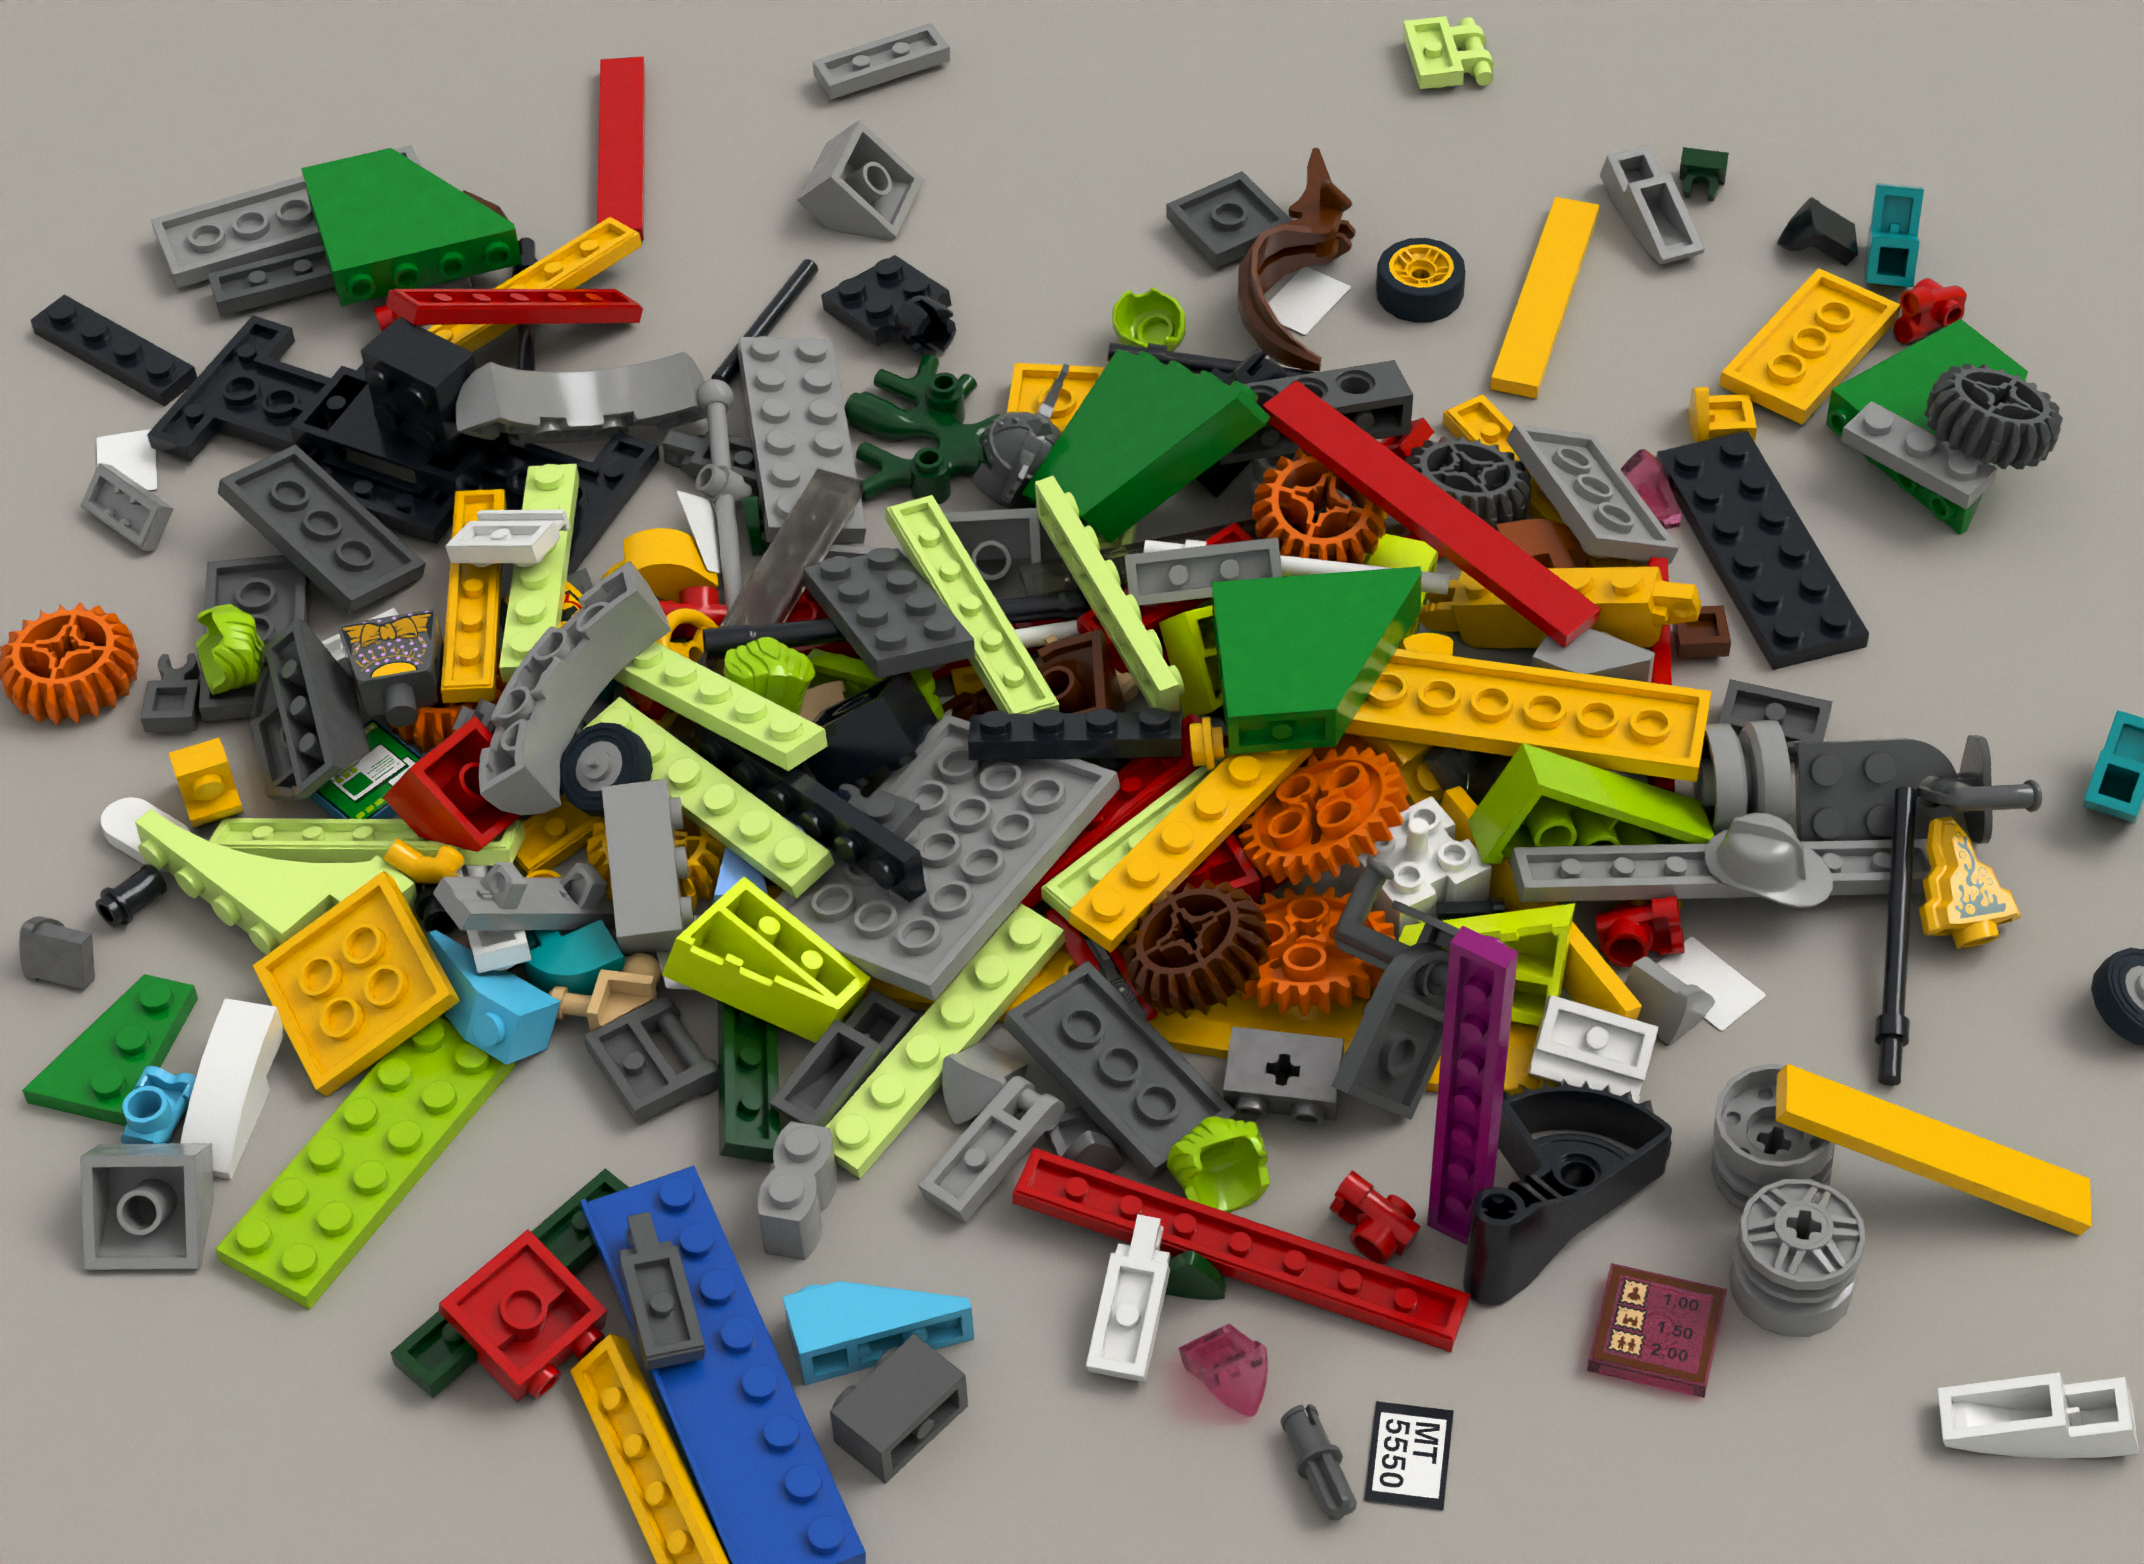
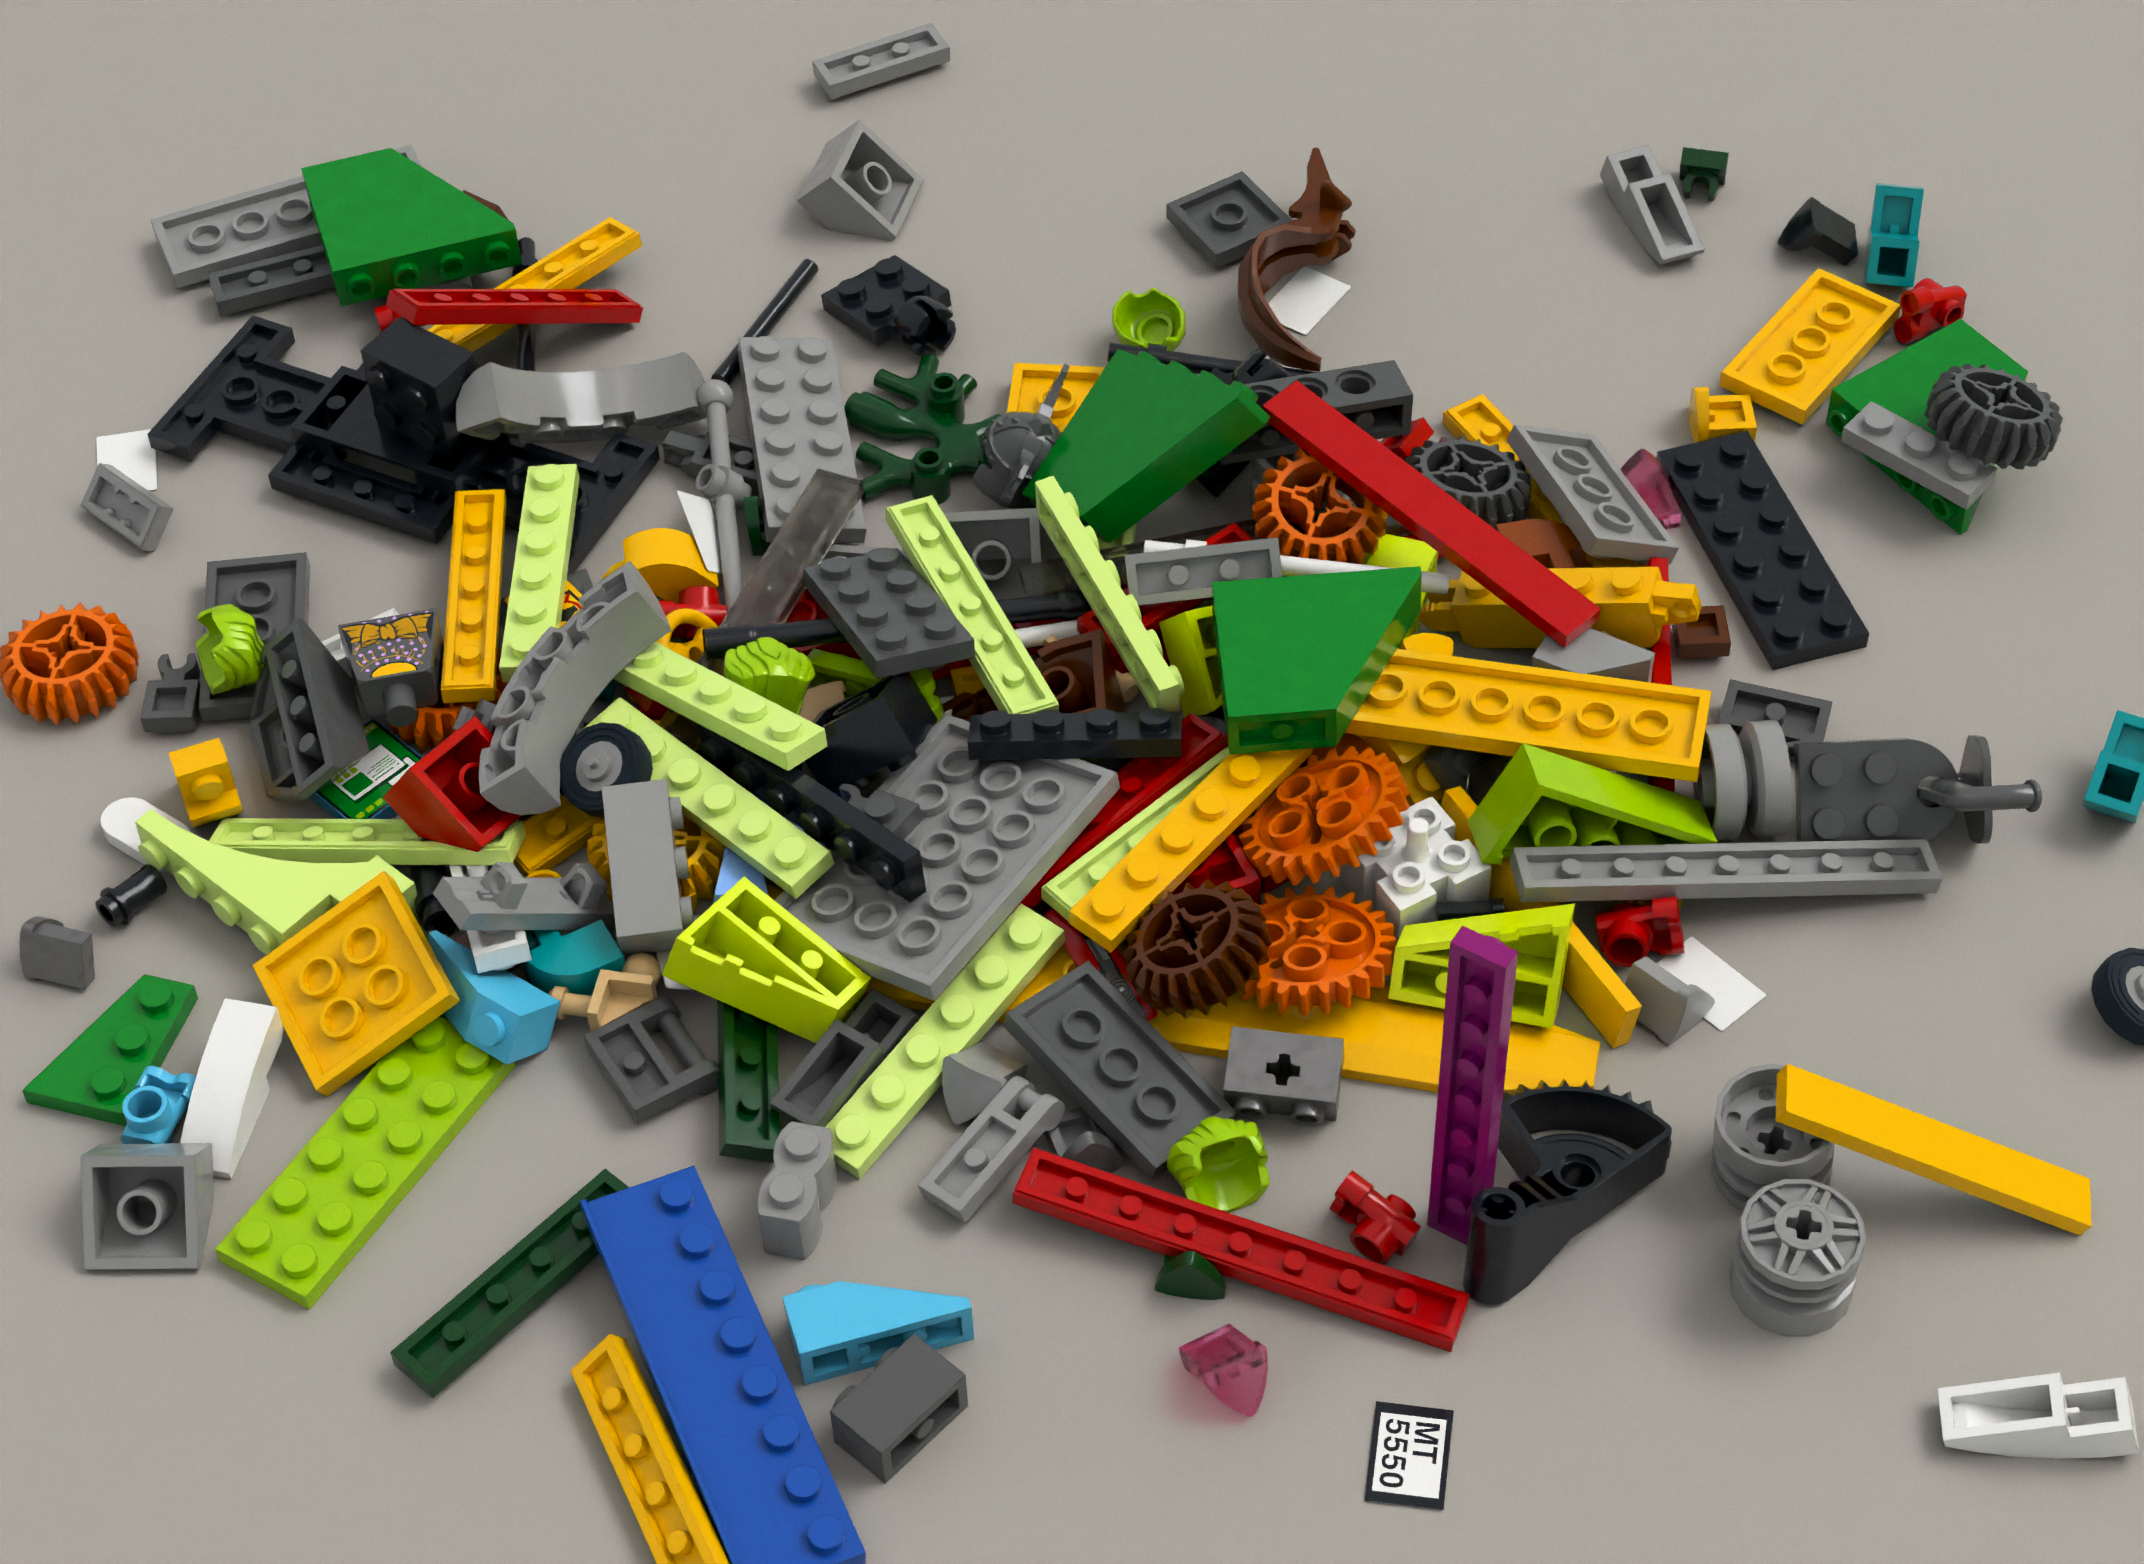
(114, 350): black plate -> none
(321, 528): dark grey plate -> none
(423, 868): yellow arm -> none
(508, 537): white plate -> none
(525, 1317): red plate -> none
(622, 142): red tile -> none
(658, 1297): dark grey hinge -> none
(1131, 1305): white hinge -> none
(1206, 743): yellow plate -> none
(1319, 1461): dark grey axle -> none
(1405, 1017): dark grey plate -> none
(1420, 280): black wheel -> none
(1435, 54): yellowish green plate -> none
(1545, 298): yellow tile -> none
(1591, 1046): white plate -> none
(1657, 1330): tile -> none
(1768, 860): light grey piece -> none
(1893, 1026): black bar -> none
(1961, 890): yellow rock -> none

